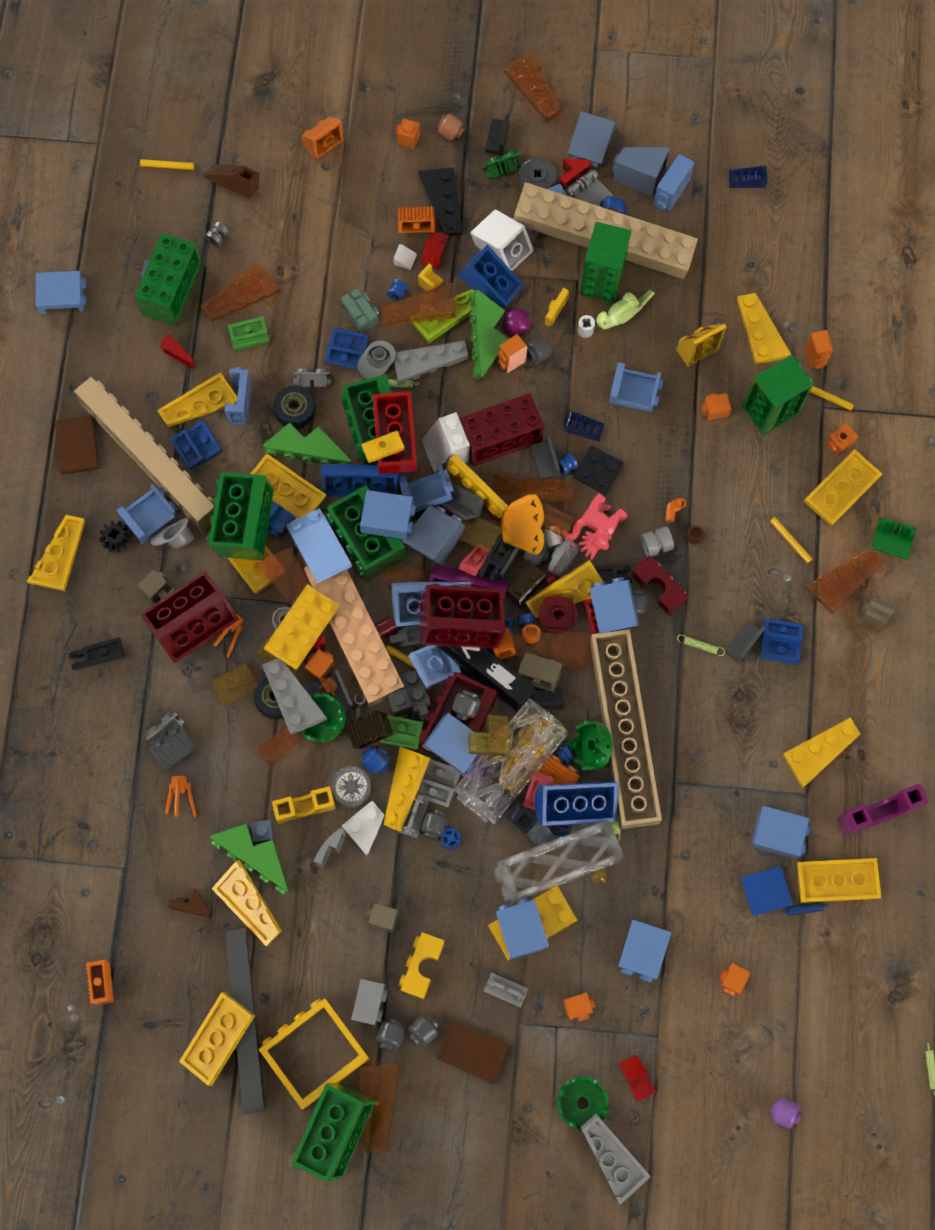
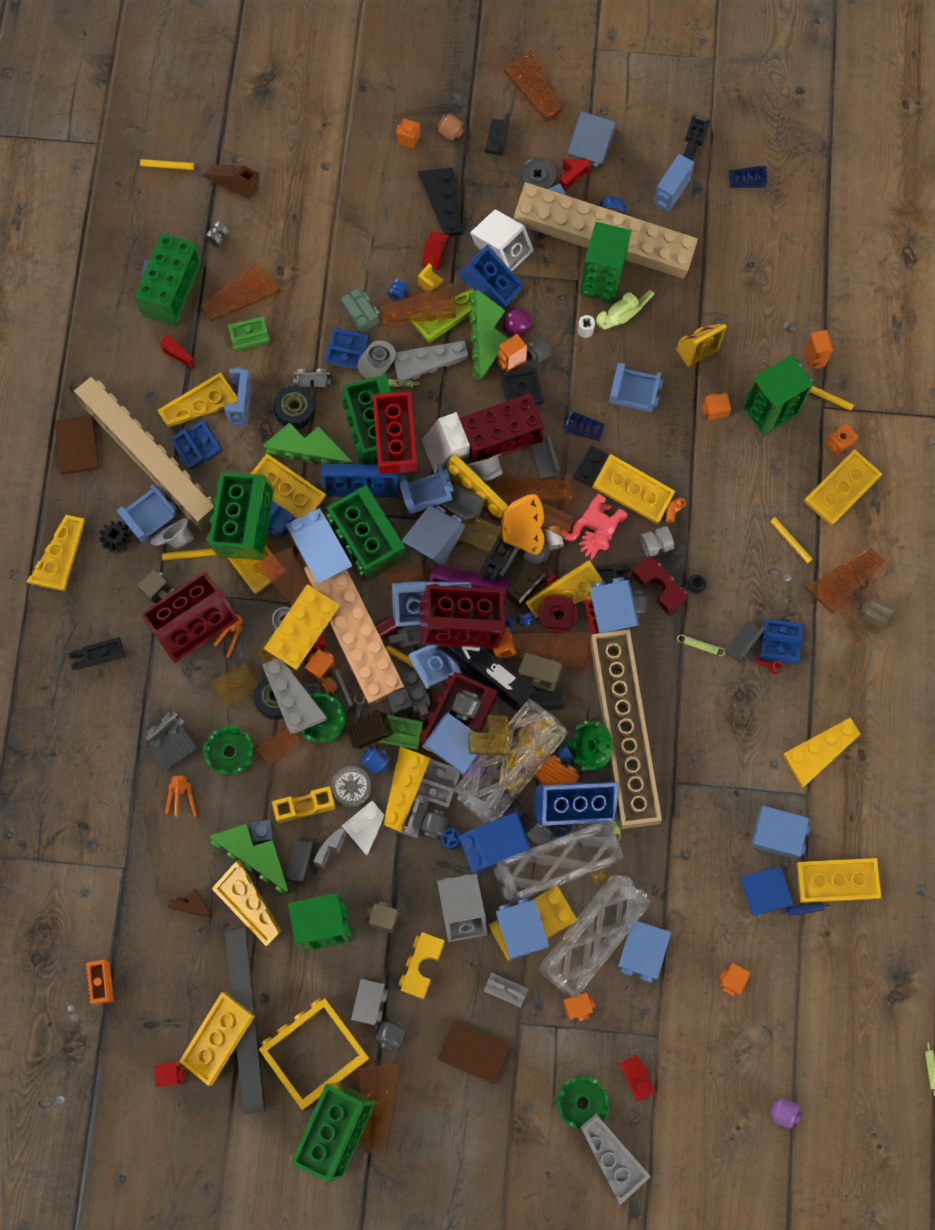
(60, 290): medium blue panel -> none
(169, 1074): none -> red slope
(188, 554): none -> yellow bar
(218, 742): none -> green plate
(300, 861): none -> dark grey panel
(320, 922): none -> green brick
(323, 137): orange slope -> none
(382, 446): yellow plate -> none
(387, 514): medium blue brick -> none
(404, 257): white slope -> none
(416, 220): orange brick -> none
(423, 1031): dark grey head -> none
(462, 907): none -> light grey slope
(474, 561): coral plate -> none
(487, 469): none -> light grey piece
(494, 163): green hinge -> none
(494, 842): none -> blue slope
(521, 383): none -> black plate
(531, 633): orange tile -> none
(537, 779): coral plate -> none
(556, 306): yellow plate -> none
(563, 557): clear piece -> none
(567, 463): blue wheel -> none
(588, 189): light grey hinge -> none
(633, 489): none -> yellow plate
(636, 906): none -> clear piece
(640, 167): sand blue slope -> none
(694, 534): reddish brown plate -> none
(695, 136): none -> black connector
(696, 578): none -> black plate
(761, 332): yellow wing -> none
(770, 665): none -> red hand
(893, 538): green hinge -> none
(893, 807): magenta arch -> none

